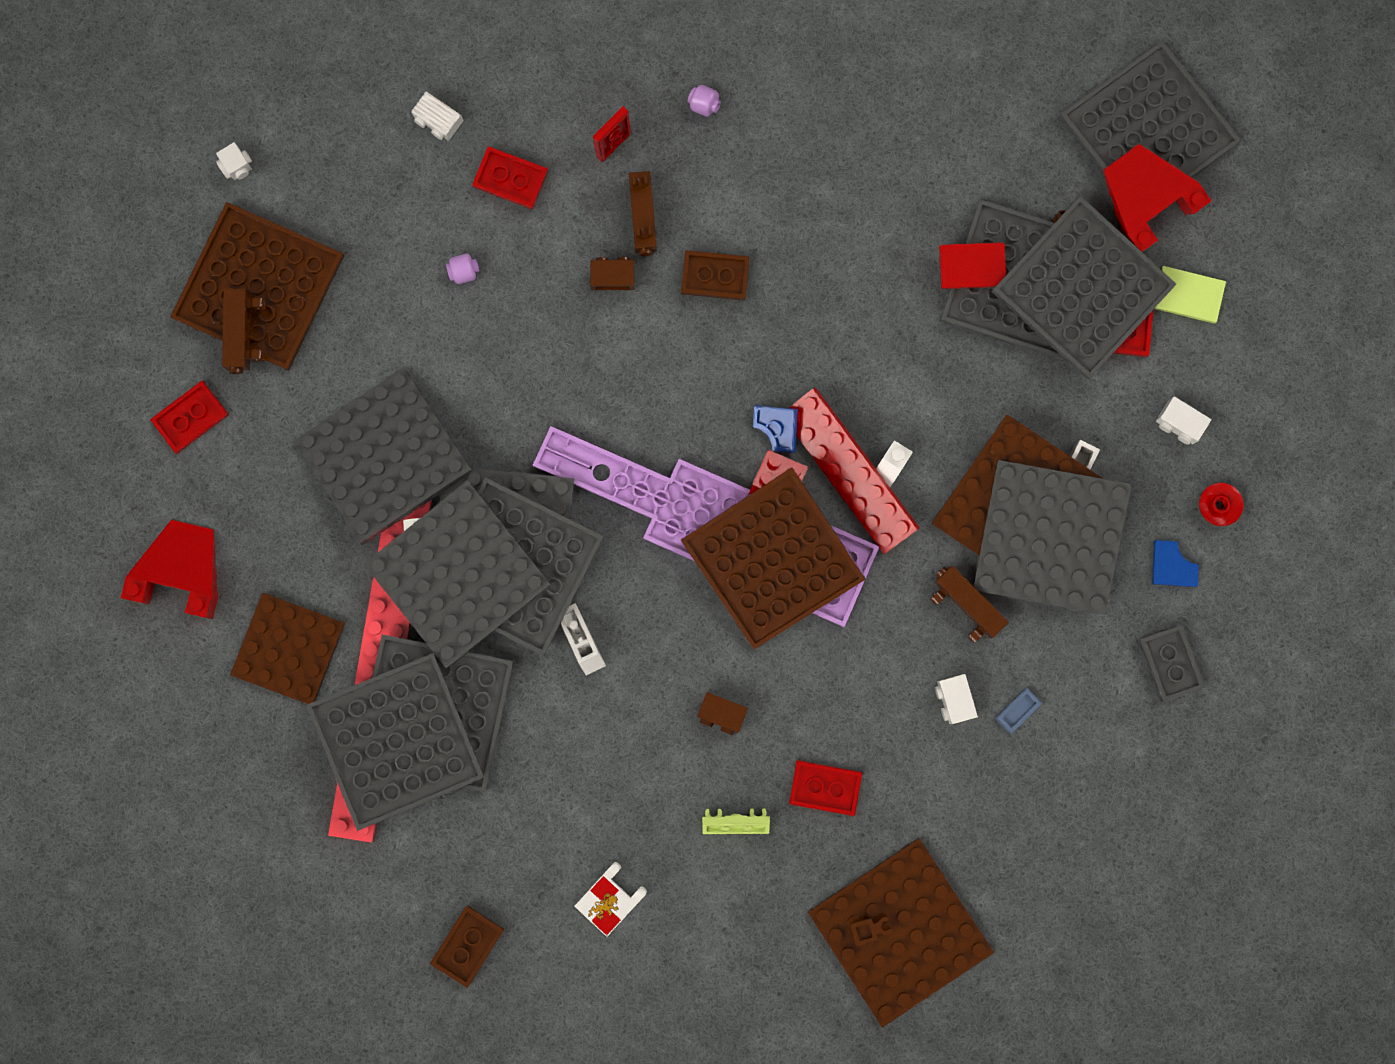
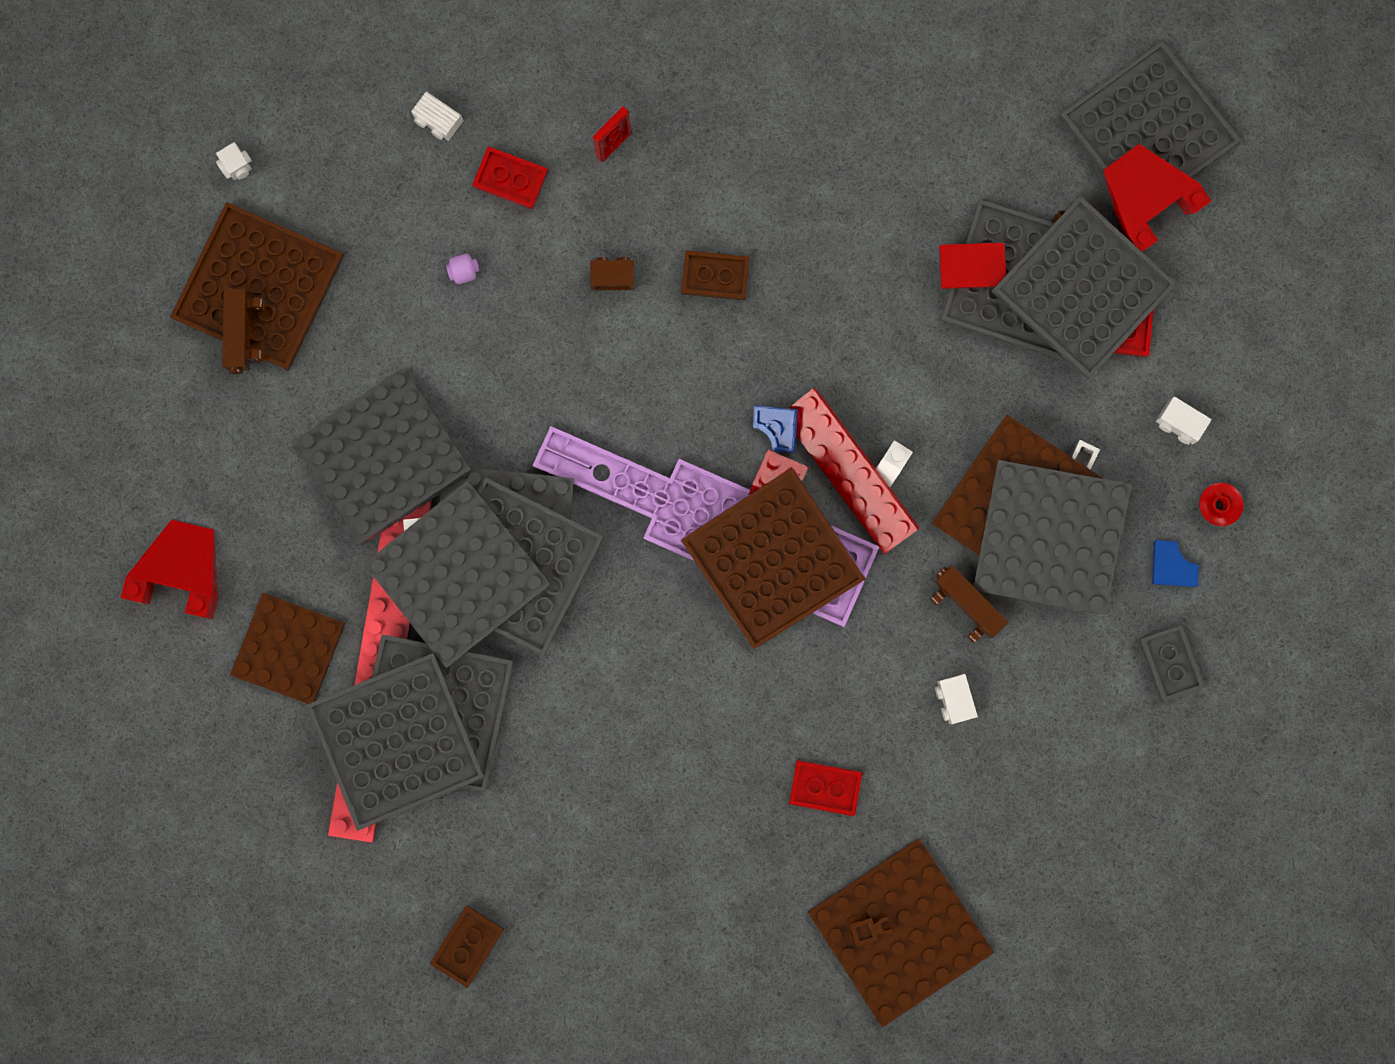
(189, 417): red tile -> none
(581, 641): white slope -> none
(607, 902): flag -> none
(642, 213): reddish brown brick -> none
(704, 100): lavender head -> none
(722, 712): reddish brown brick -> none
(736, 823): yellowish green plate -> none
(1018, 710): sand blue tile -> none
(1193, 295): yellowish green tile -> none

